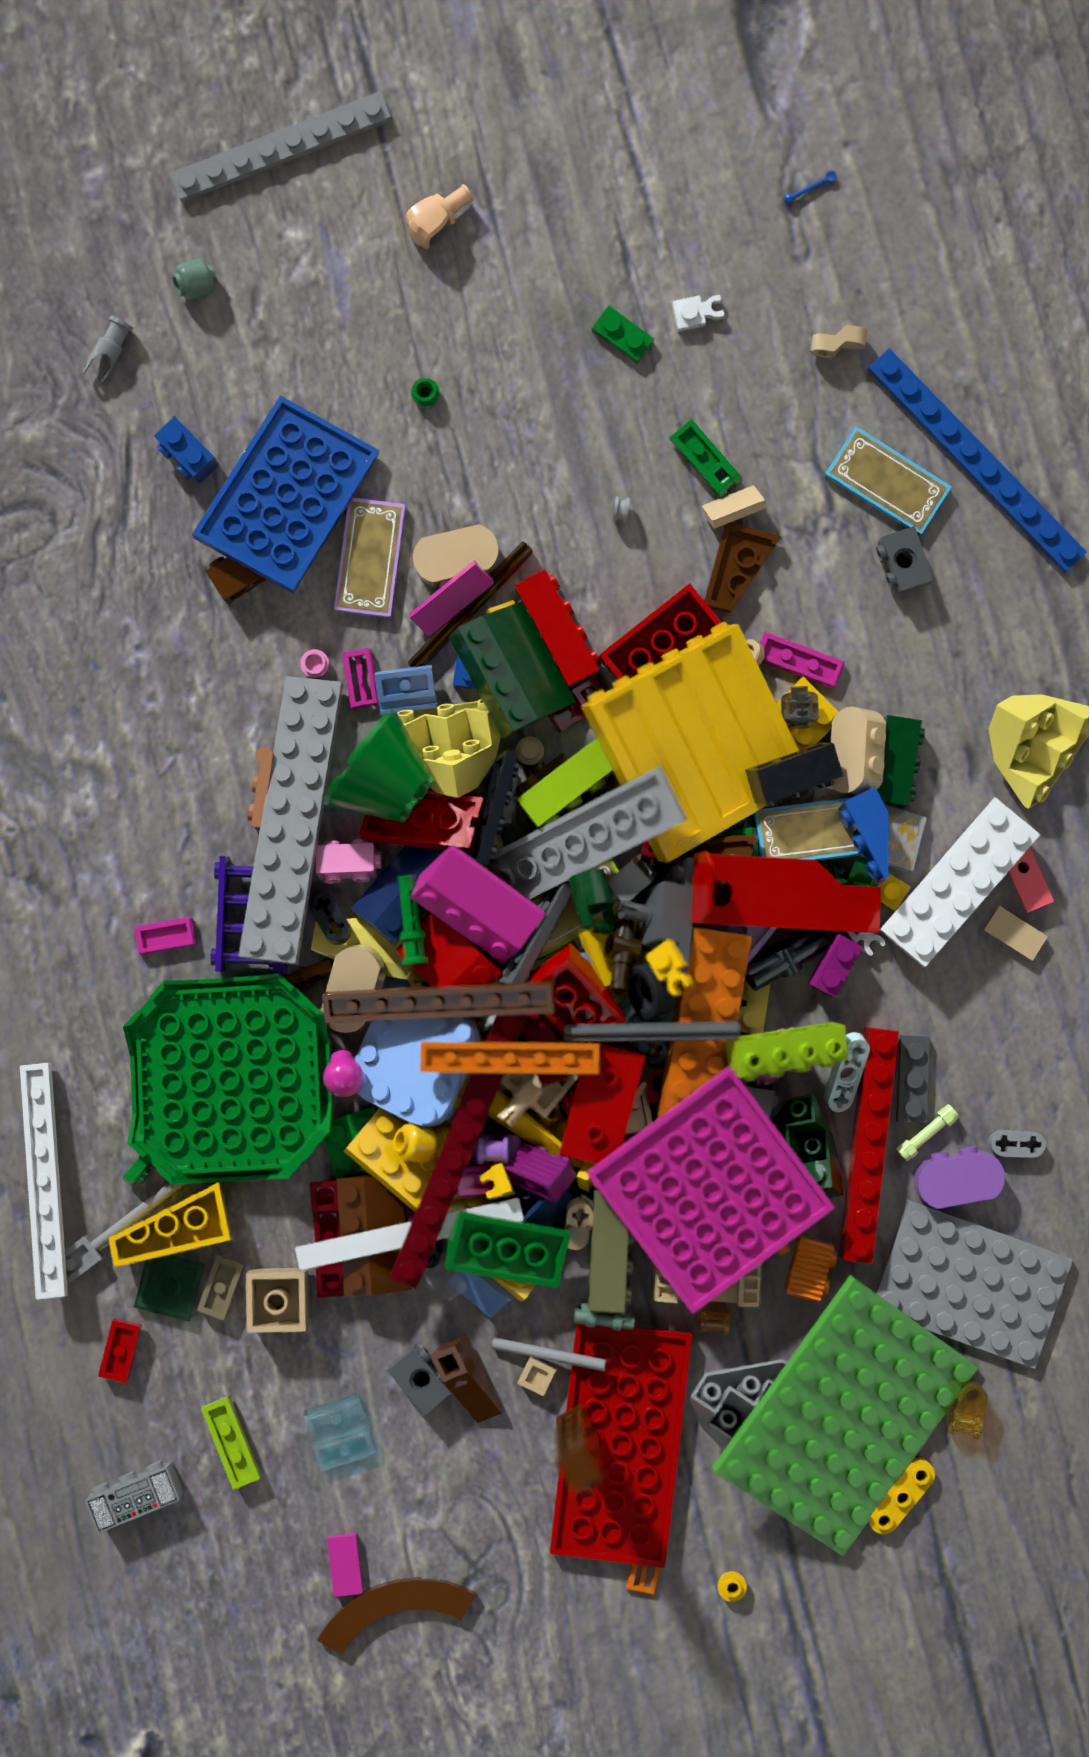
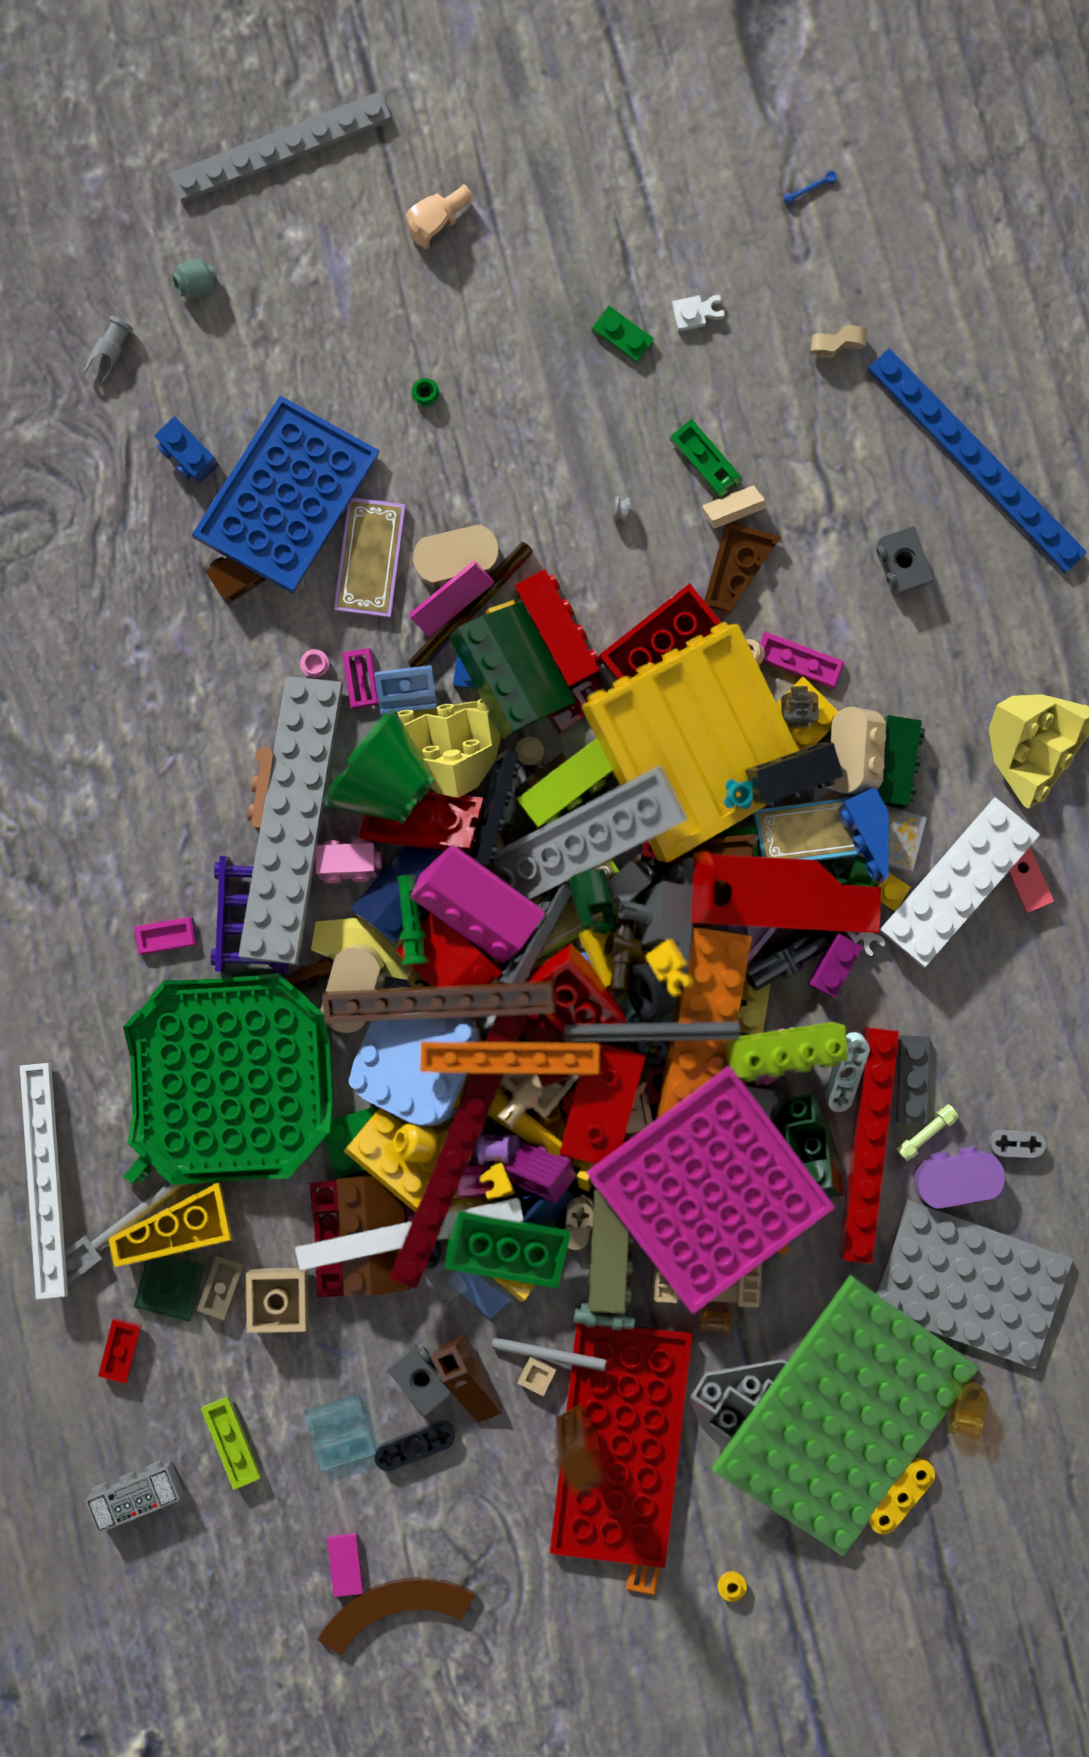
(335, 915): black beam -> none
(343, 1074): dark pink piece -> none
(392, 1446): none -> black beam
(746, 794): none -> teal plate
(810, 1269): orange brick -> none
(887, 480): pearl gold tile -> none
(1015, 933): tan tile -> none

